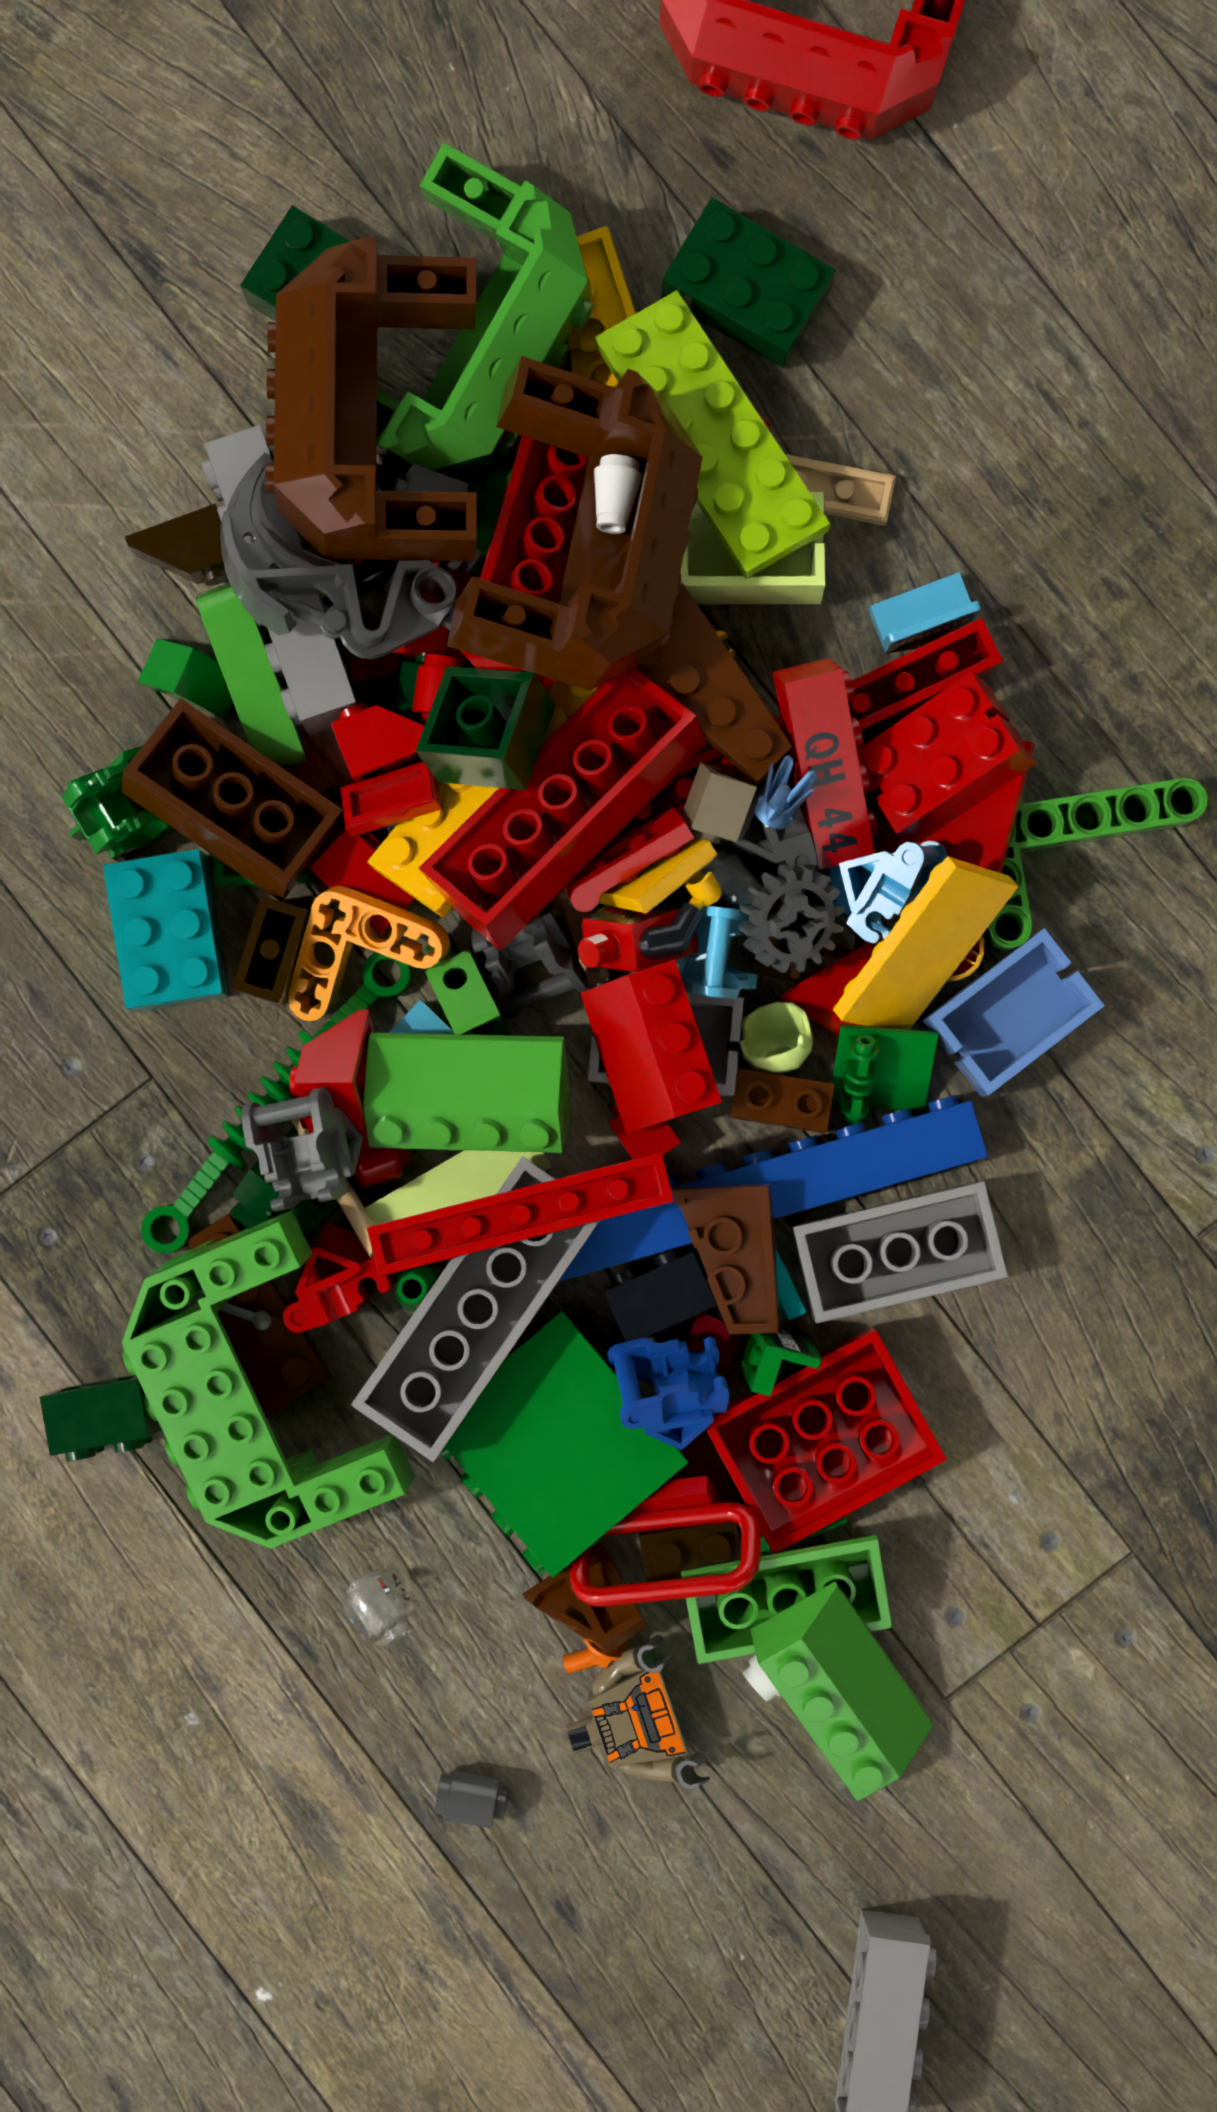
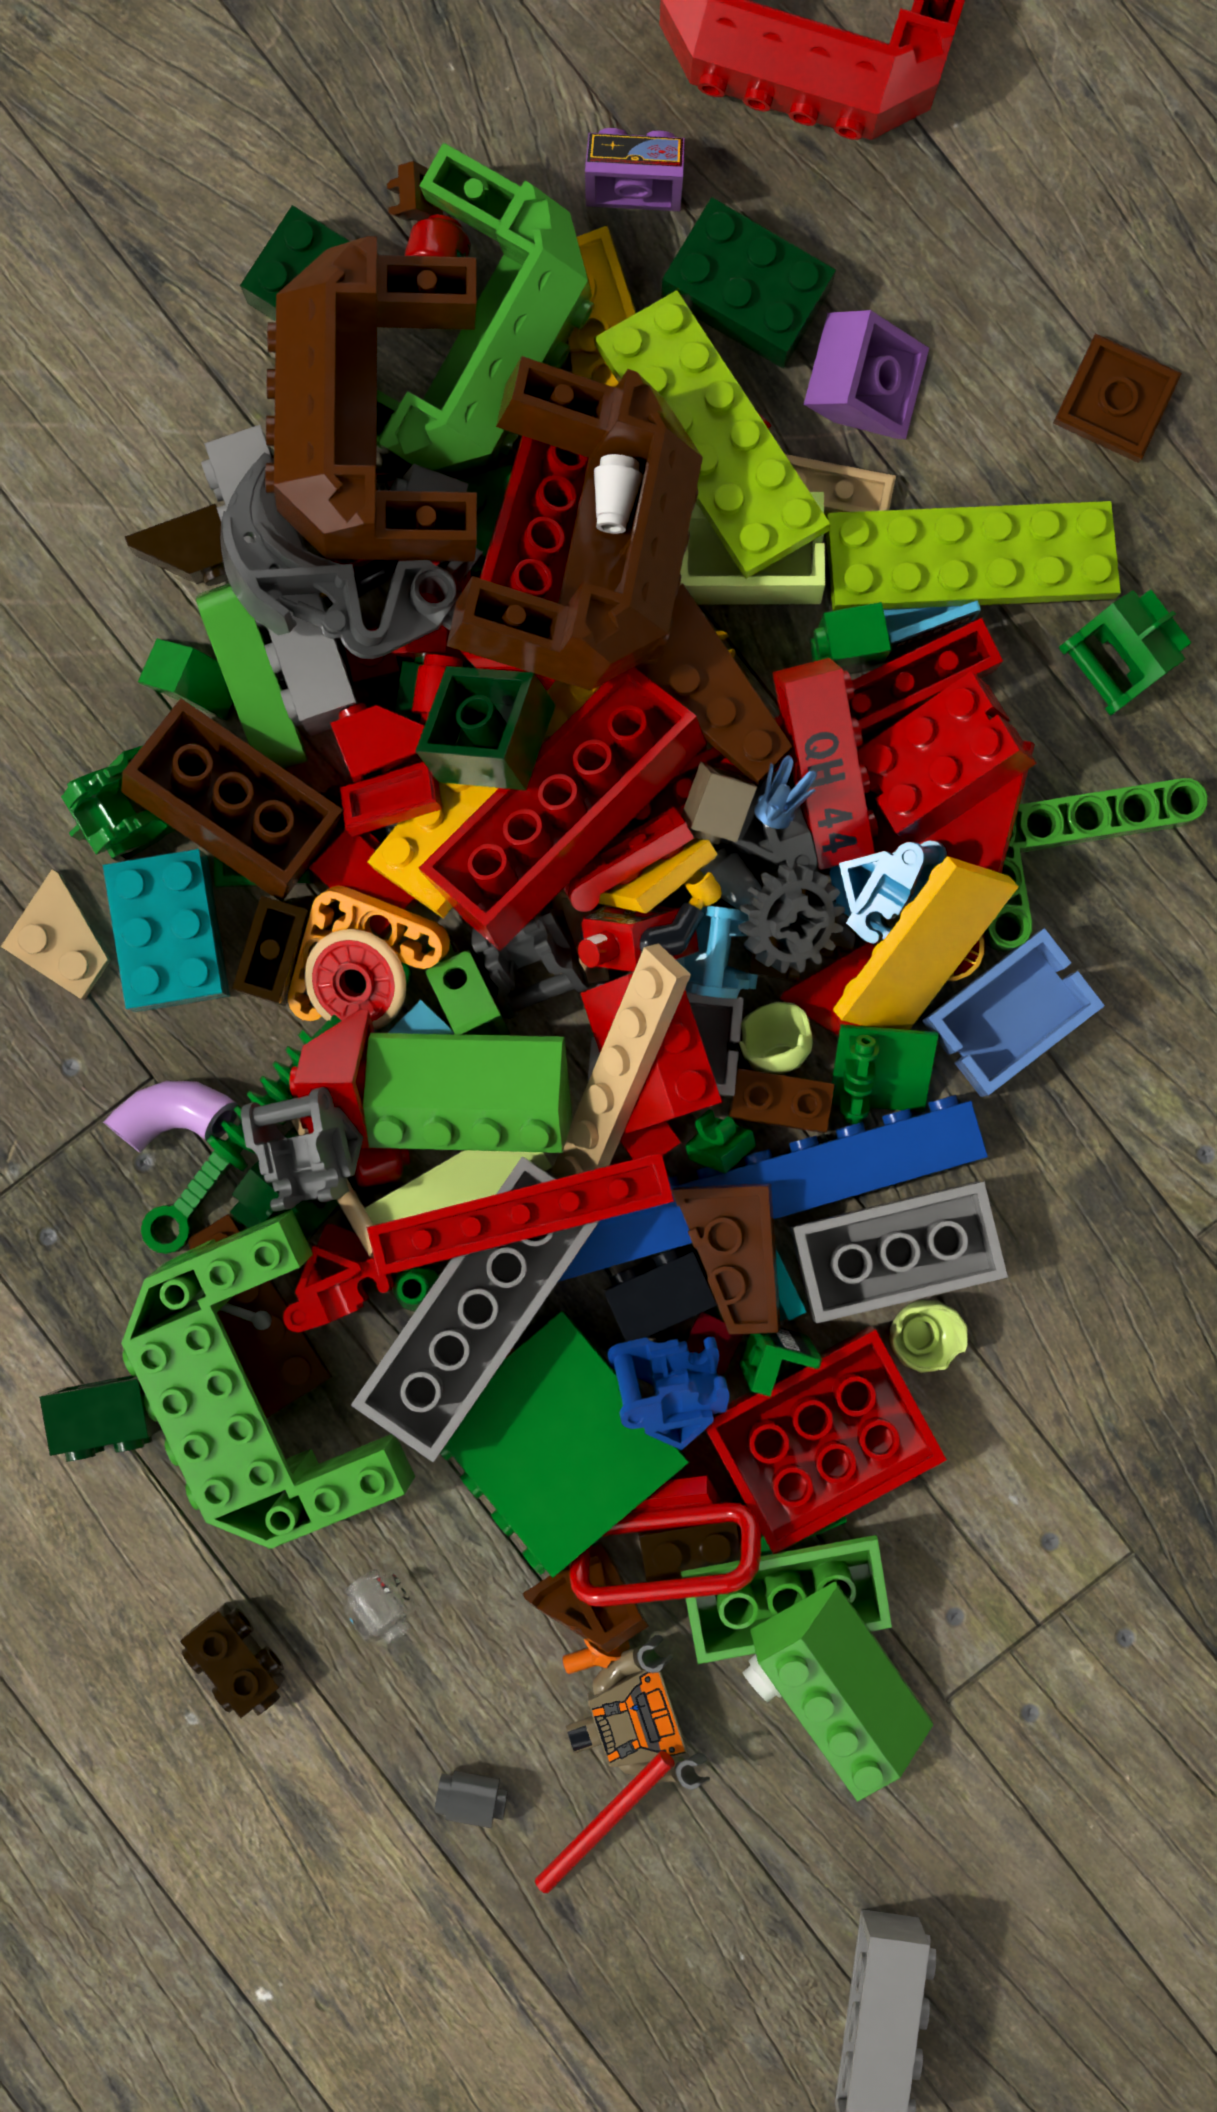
(58, 939): none -> tan wing
(170, 1107): none -> lavender cylinder
(234, 1662): none -> dark brown brick
(369, 956): none -> red wheel
(411, 197): none -> reddish brown tile
(438, 237): none -> red head
(604, 1821): none -> red bar
(623, 1062): none -> tan plate
(634, 170): none -> medium lavender slope
(719, 1142): none -> green tile
(853, 638): none -> green brick
(866, 373): none -> medium lavender slope
(928, 1335): none -> yellowish green hair
(973, 555): none -> lime plate
(1117, 398): none -> reddish brown tile
(1141, 635): none -> green piece

